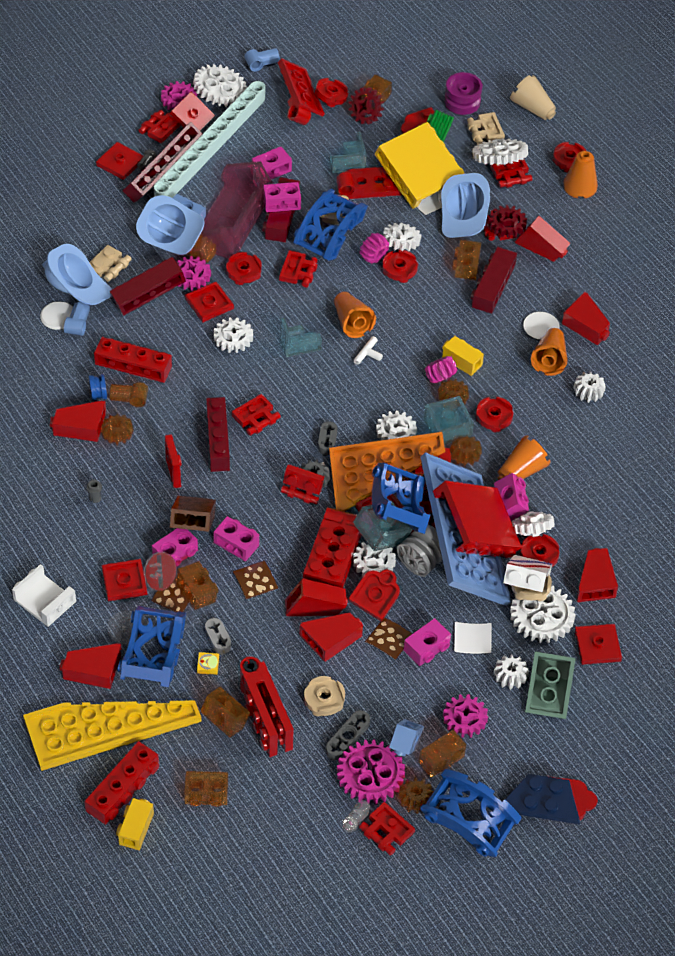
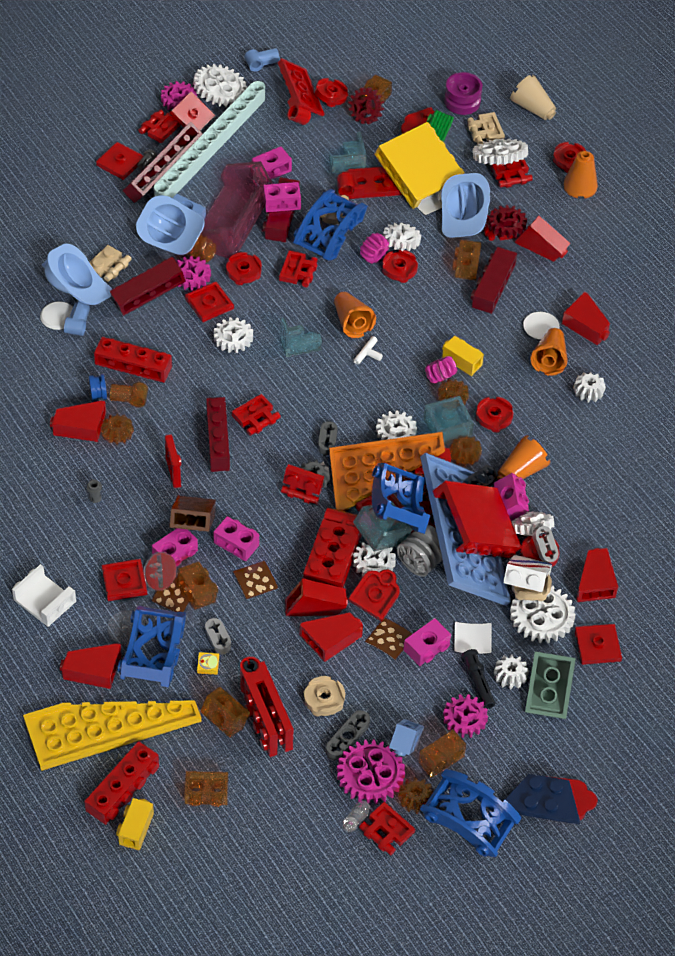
(475, 670): none -> black pin
(480, 476): none -> black beam
(547, 541): none -> light grey beam

